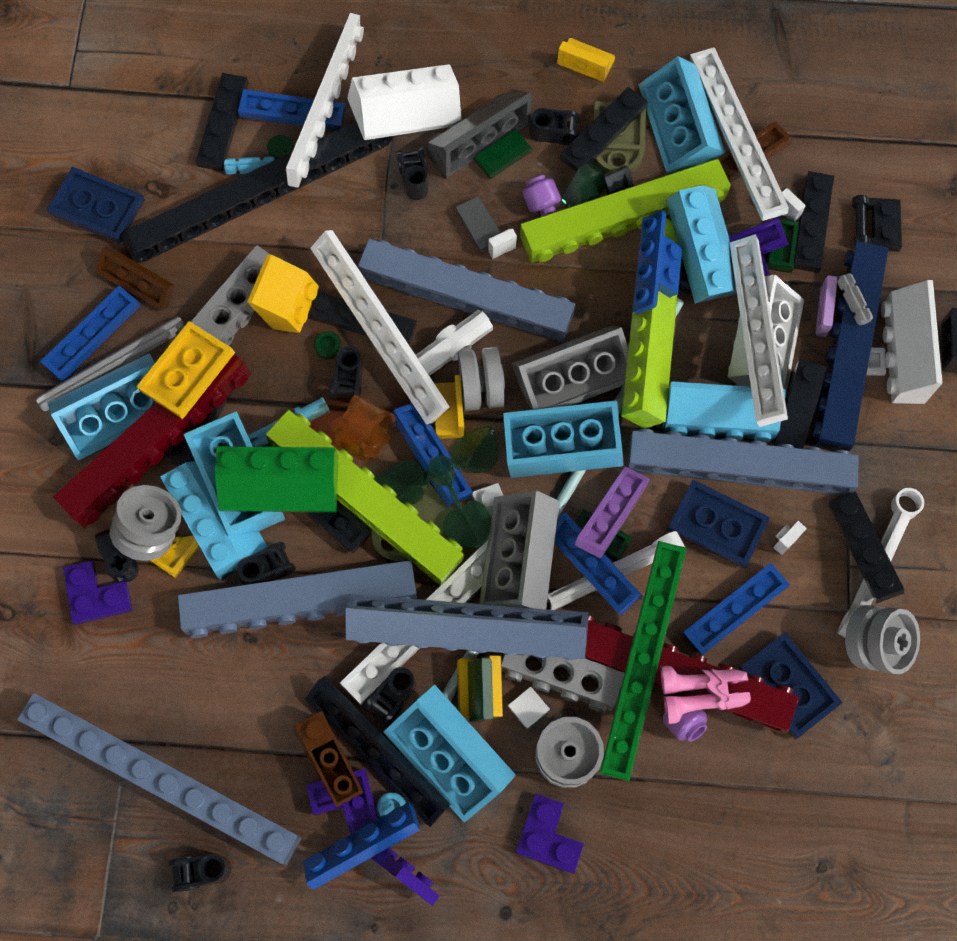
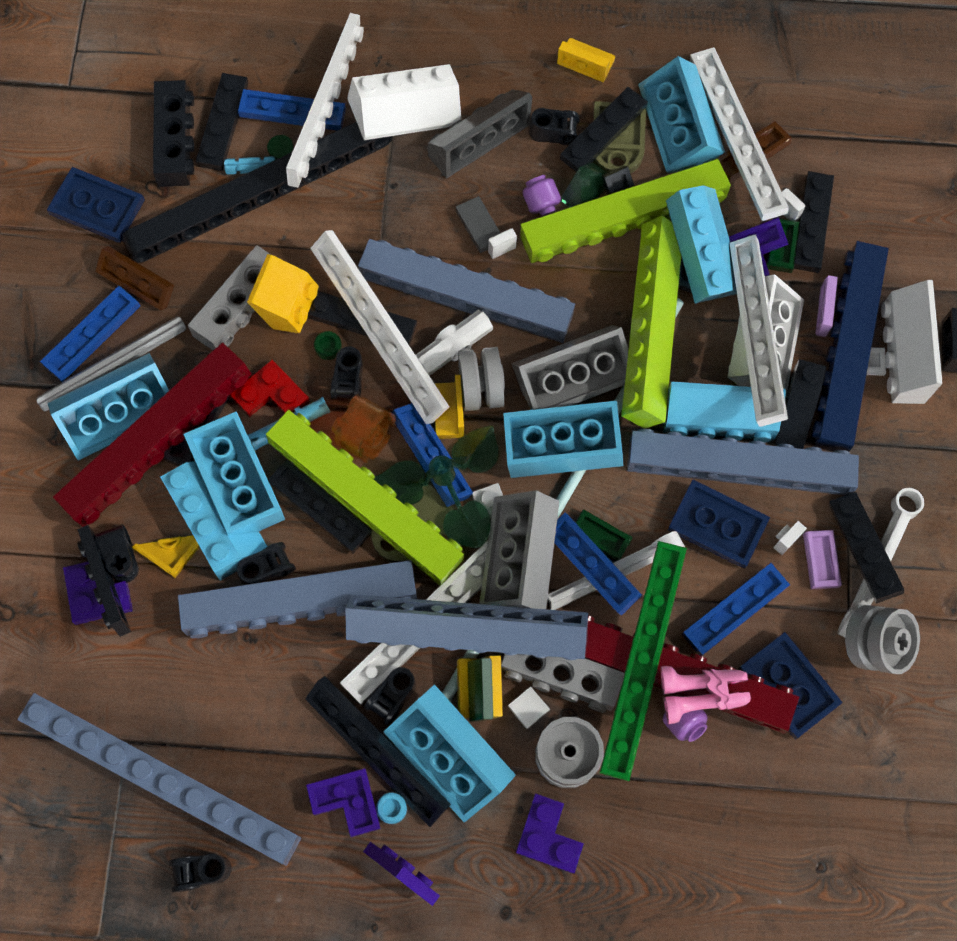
(105, 592): none -> black plate
(145, 522): light grey wheel -> none
(169, 97): none -> black brick
(185, 369): yellow plate -> none
(267, 385): none -> red plate
(276, 479): green slope -> none
(327, 759): reddish brown slope -> none
(360, 845): blue plate -> none
(413, 169): black piece -> none
(502, 154): dark green tile -> none
(612, 512): medium lavender plate -> none
(657, 264): blue bracket -> none
(822, 559): none -> lavender tile
(855, 299): light grey axle -> none
(885, 221): black plate -> none

